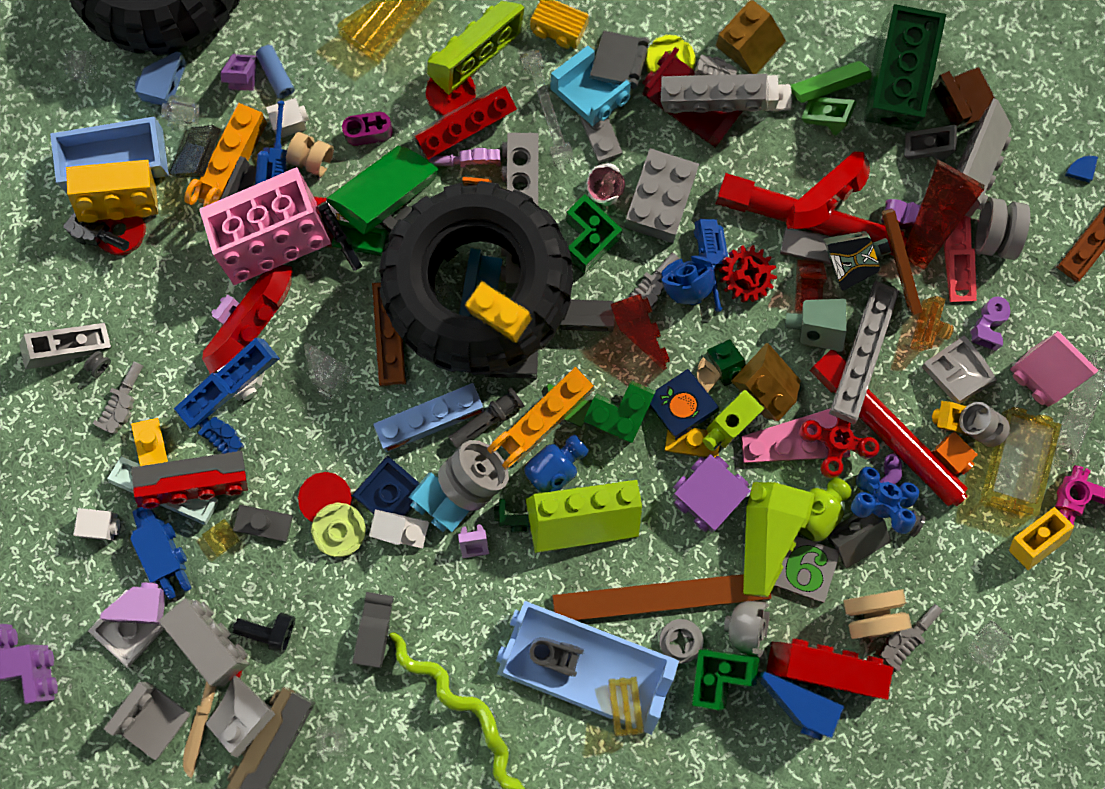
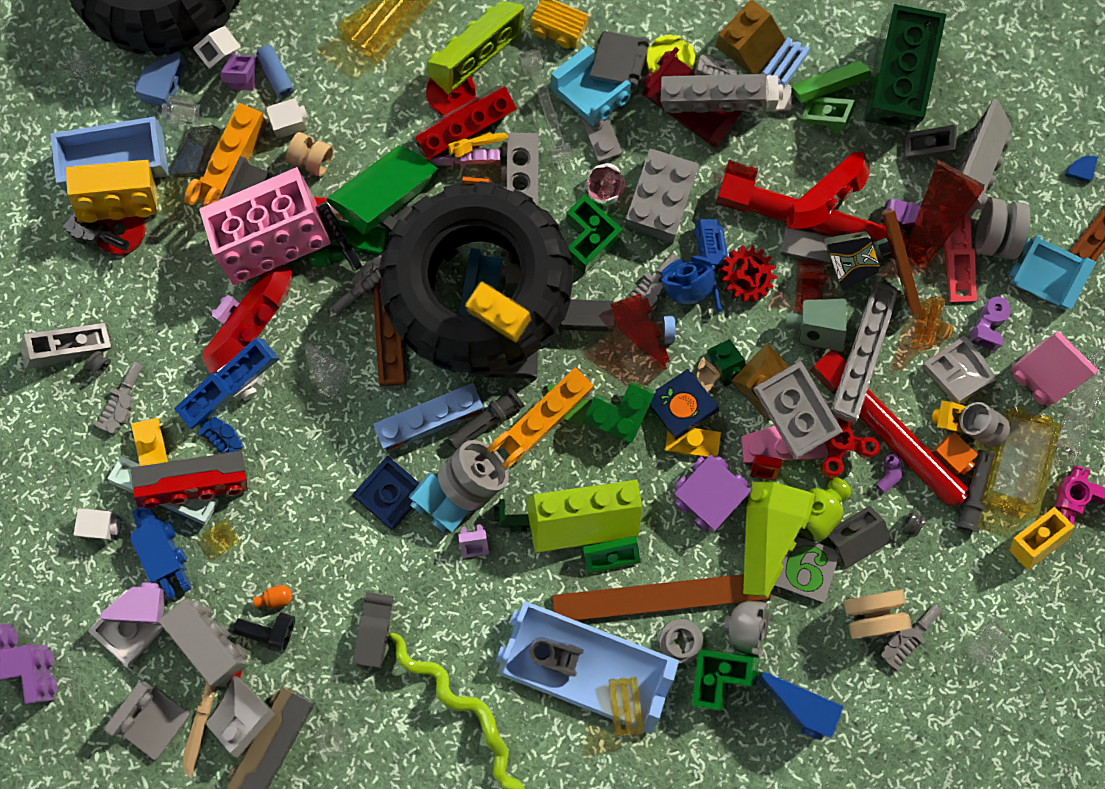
(216, 47): none -> white brick
(263, 523): dark grey tile -> none
(272, 160): blue piece -> none
(274, 597): none -> orange cylinder
(322, 490): red tile -> none
(323, 256): none -> green cylinder
(338, 529): yellowish green tile -> none
(361, 121): magenta beam -> none
(363, 282): none -> light grey piece
(398, 529): white slope -> none
(479, 138): none -> yellow piece
(553, 466): blue piece -> none
(611, 554): none -> green plate
(668, 329): none -> light blue tile
(732, 421): lime torso -> none
(742, 170): none -> clear red pin
(765, 467): none -> red tile
(795, 48): none -> light blue tile
(797, 410): none -> light grey tile
(830, 669): red wedge -> none
(885, 500): blue gear -> none
(963, 96): reddish brown bracket -> none
(973, 504): none -> dark grey pin
(1051, 273): none -> medium azure panel

